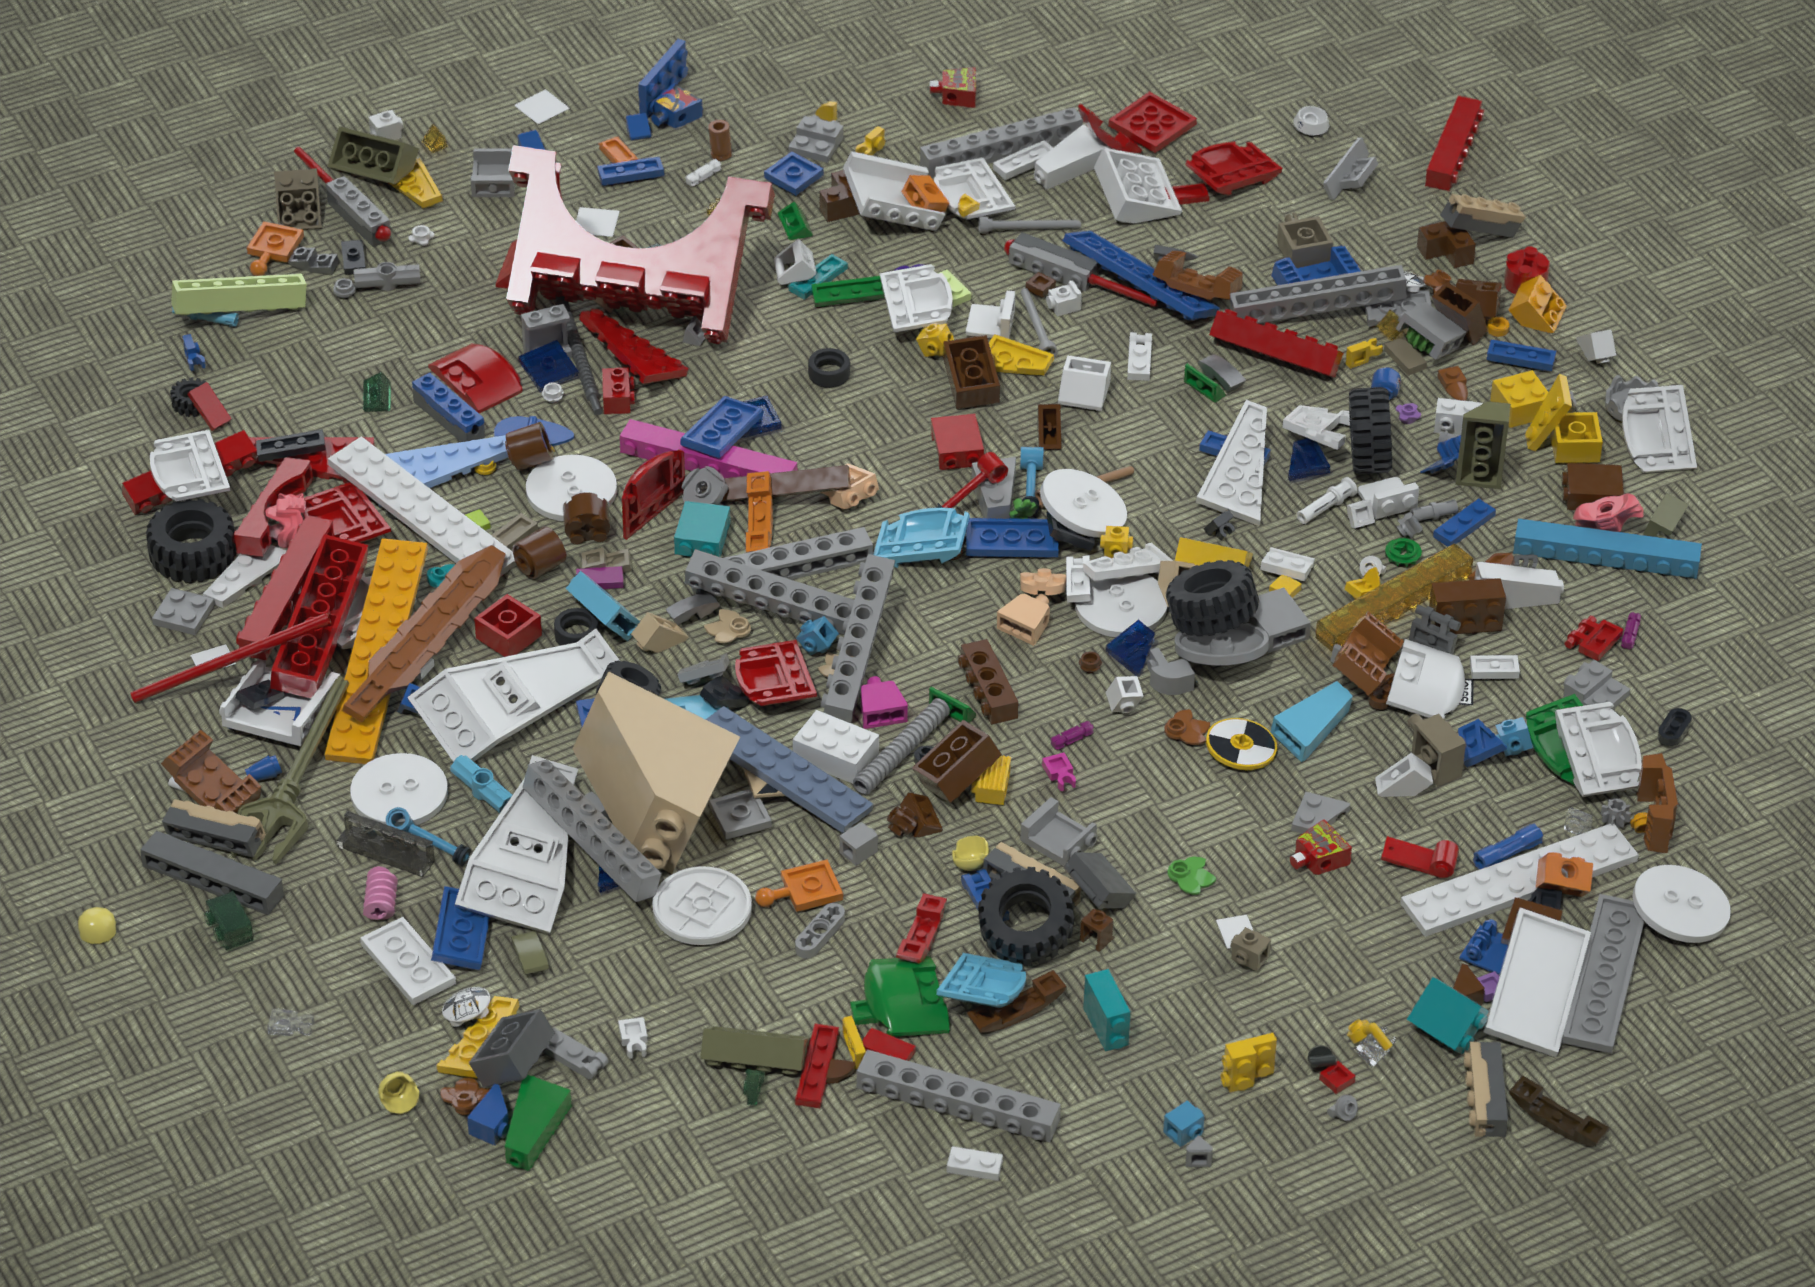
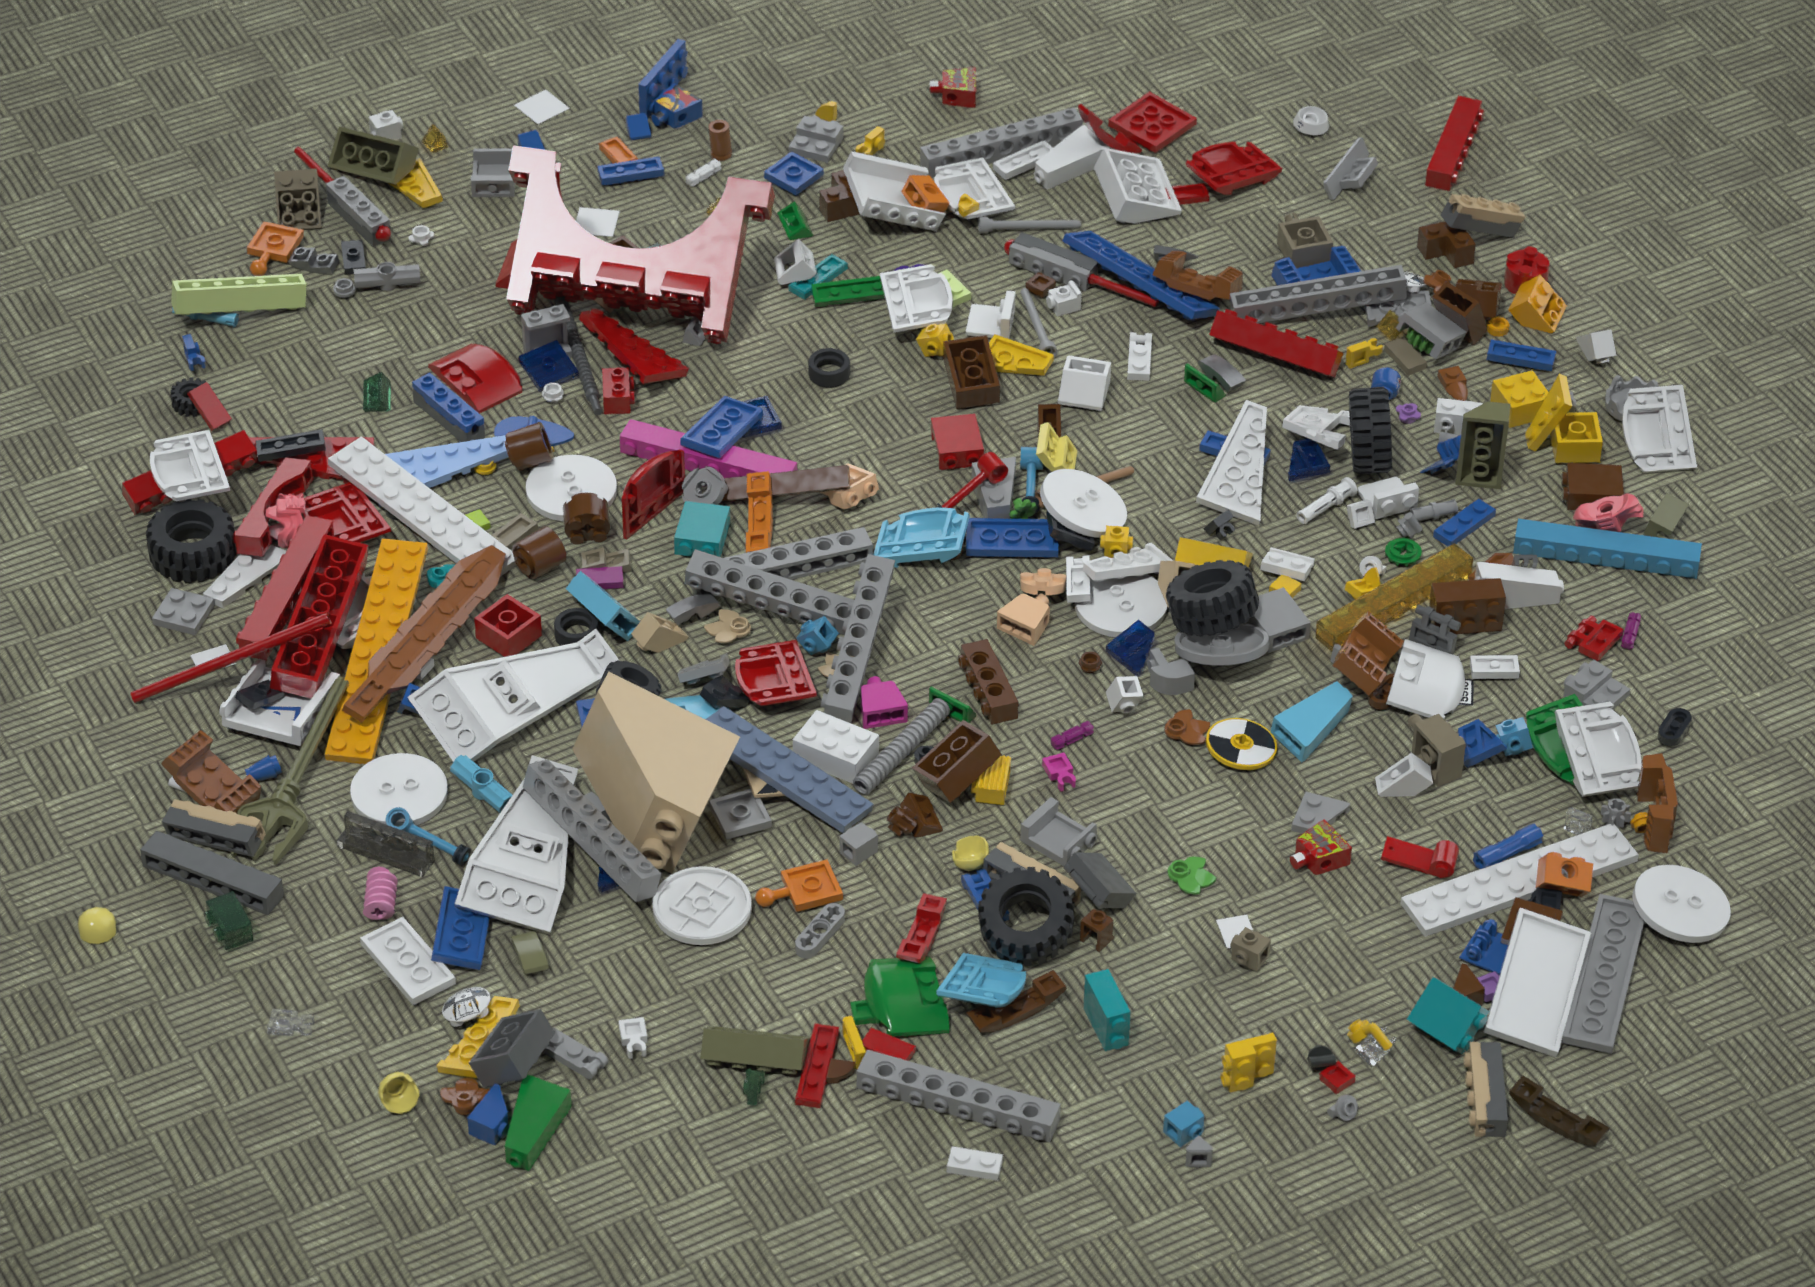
(1054, 451): none -> light yellow slope

